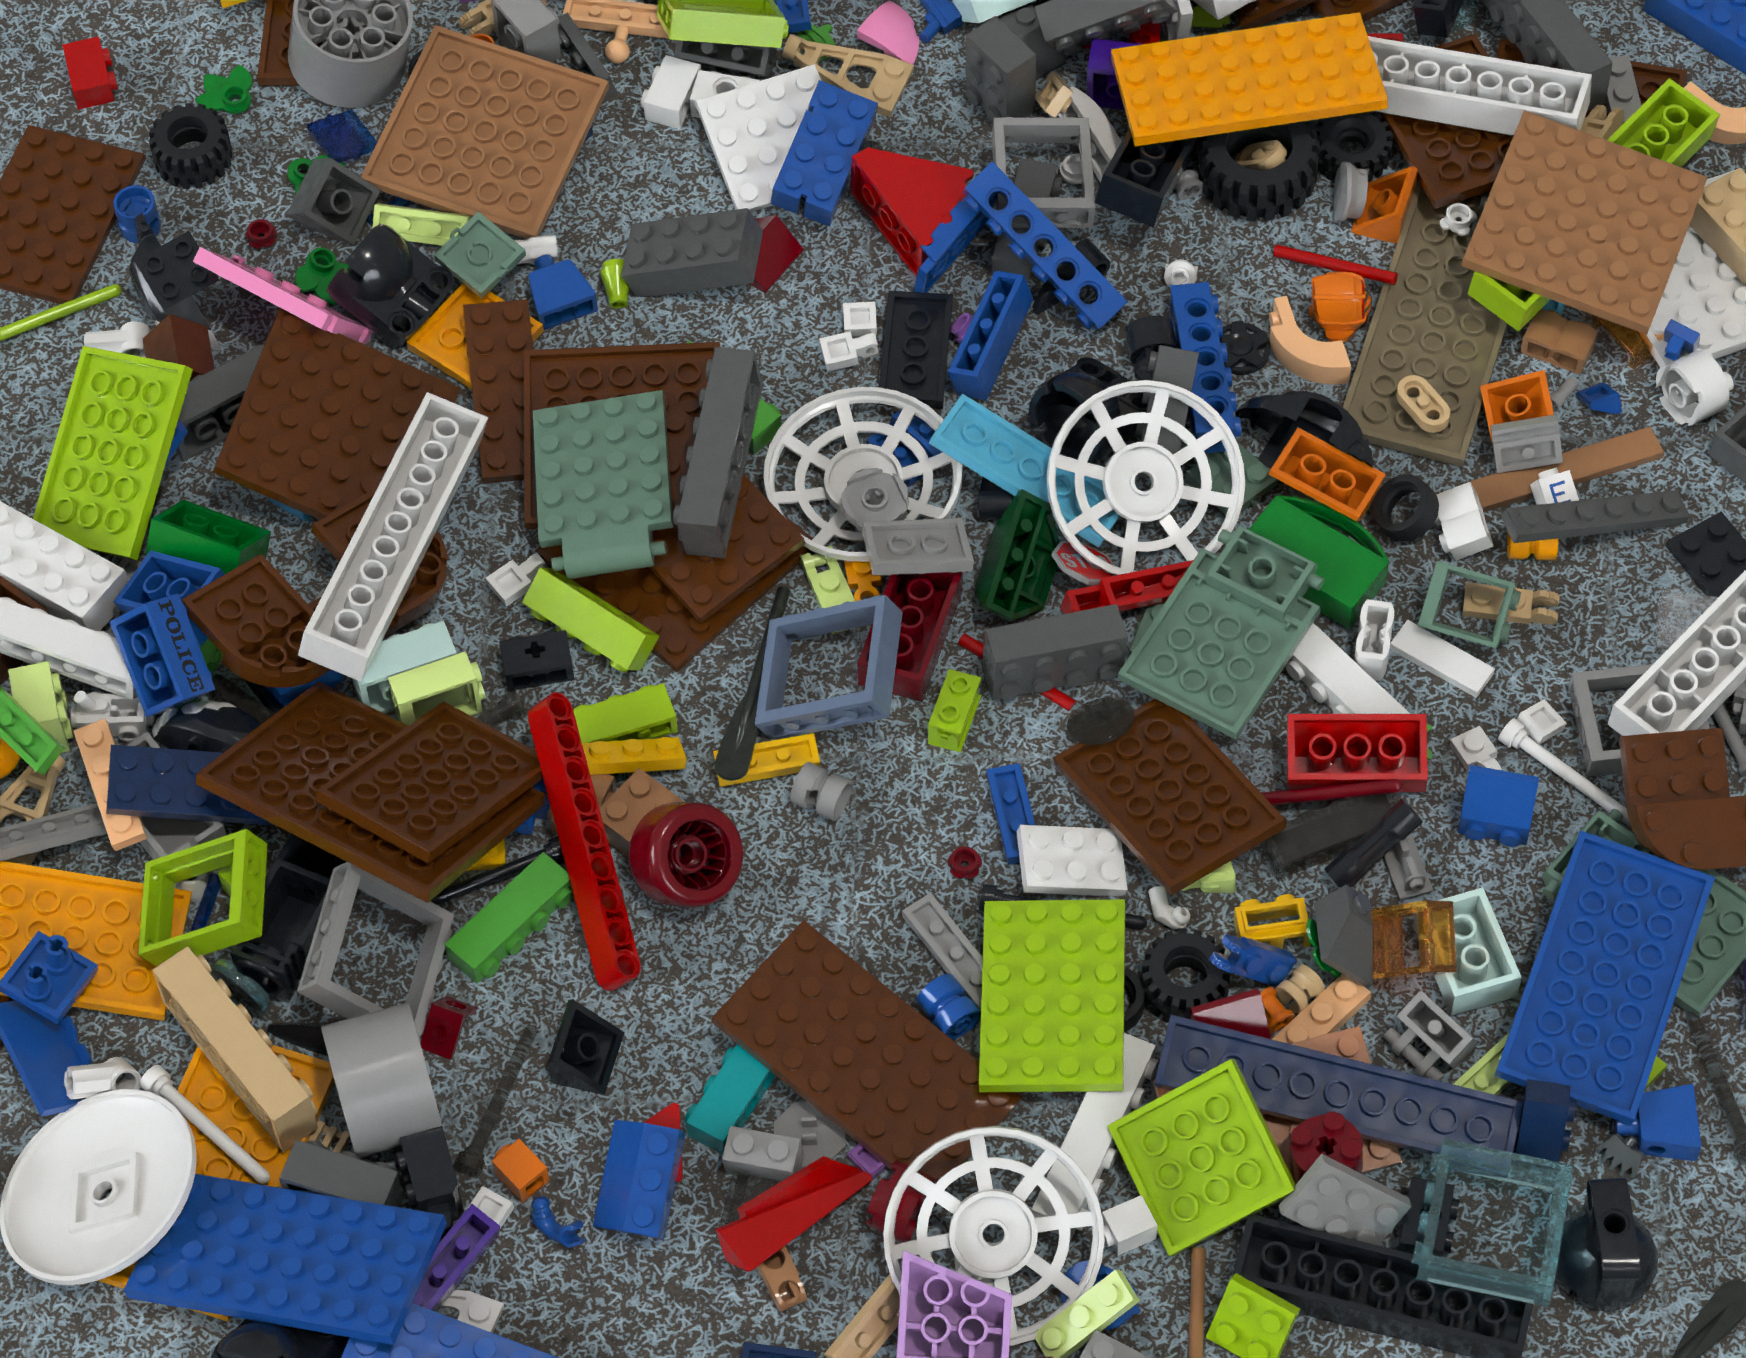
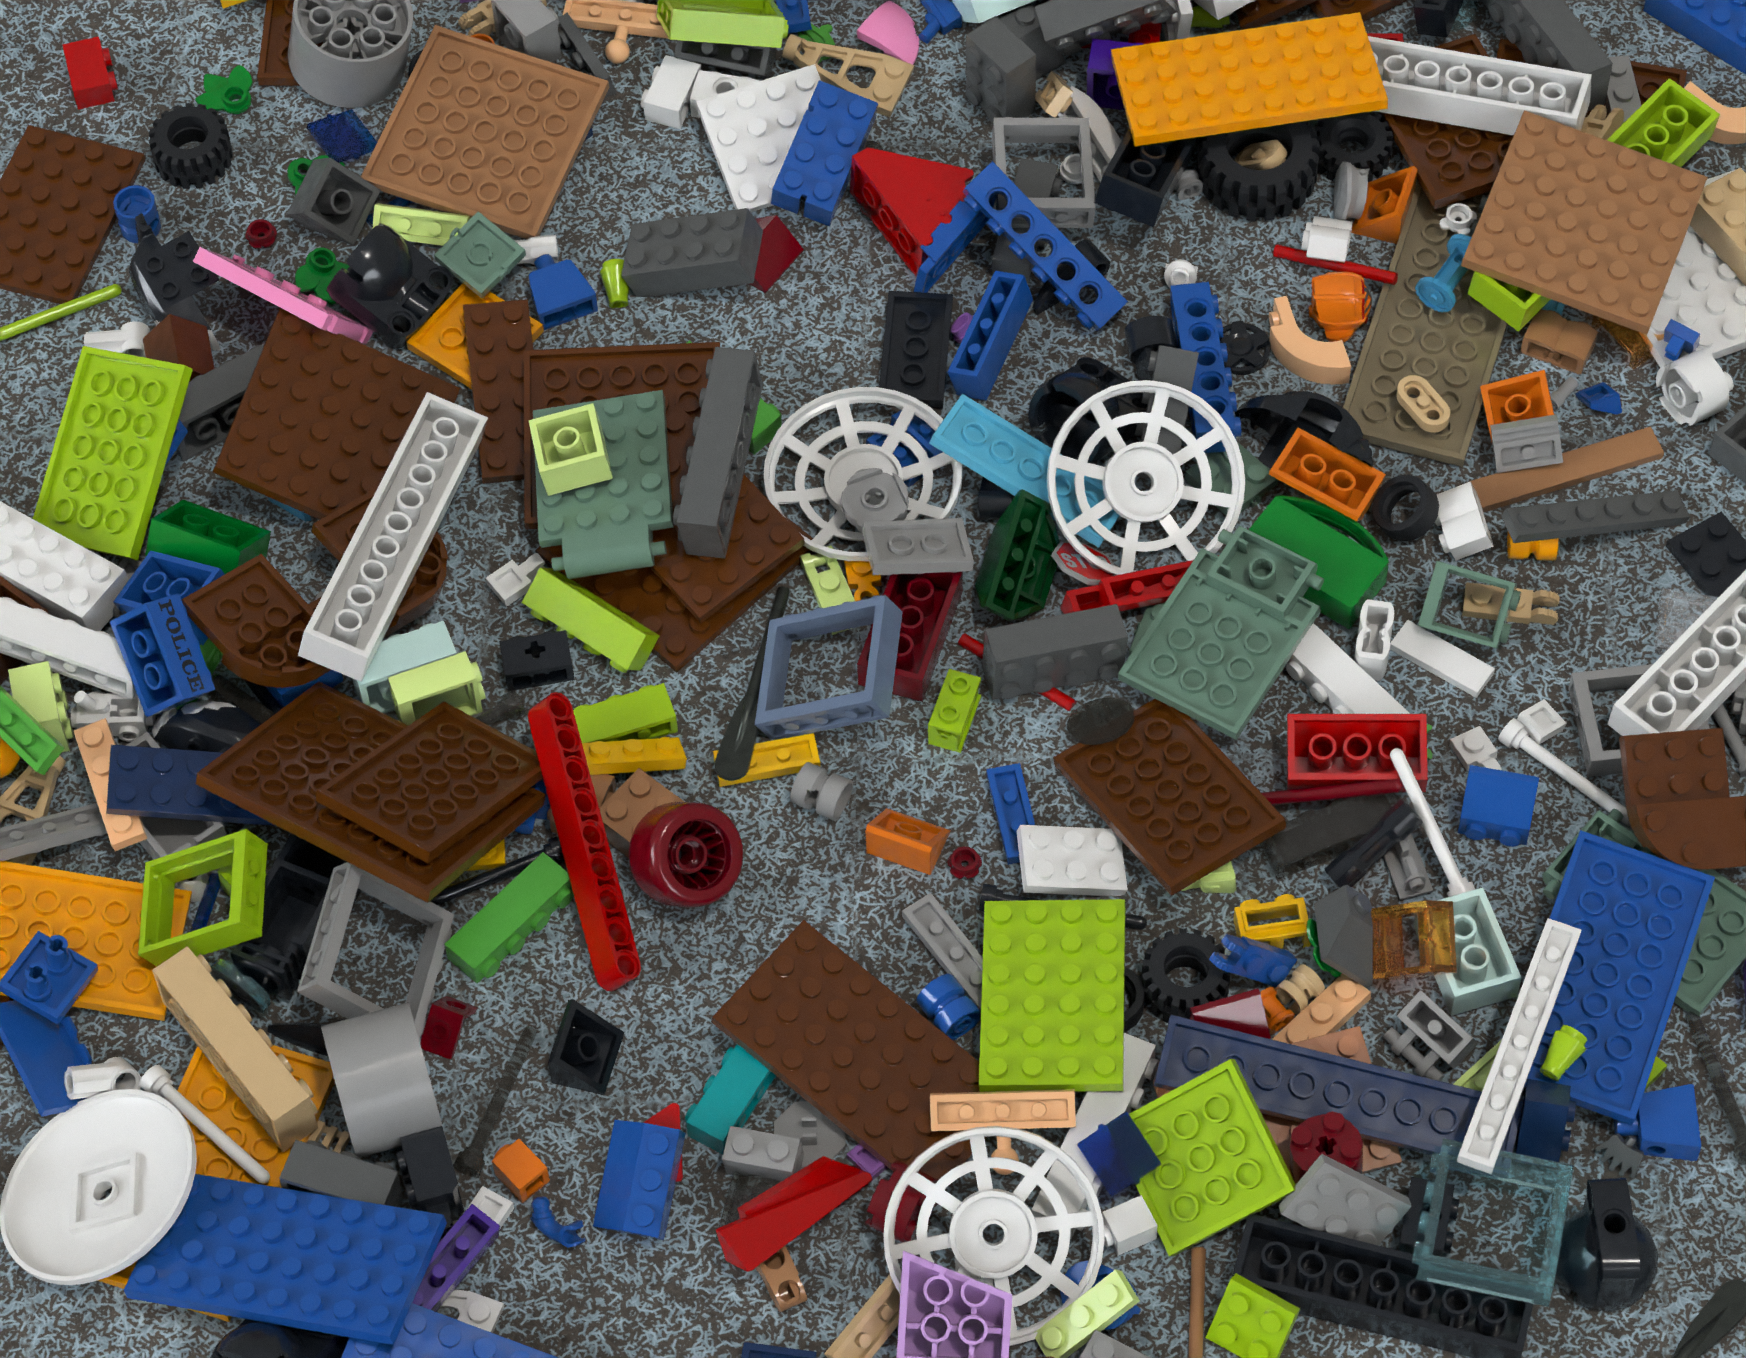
(570, 449): none -> yellowish green brick
(843, 351): white plate -> none
(860, 318): white plate -> none
(905, 840): none -> orange slope
(1003, 1109): none -> light nougat plate
(1119, 1154): none -> clear blue piece
(1164, 913): white arm -> none
(1327, 239): none -> white brick
(1437, 291): none -> dark azure hose
(1457, 884): none -> white piece
(1519, 1046): none -> white plate
(1554, 487): white brick -> none
(1563, 1051): none -> lime cone

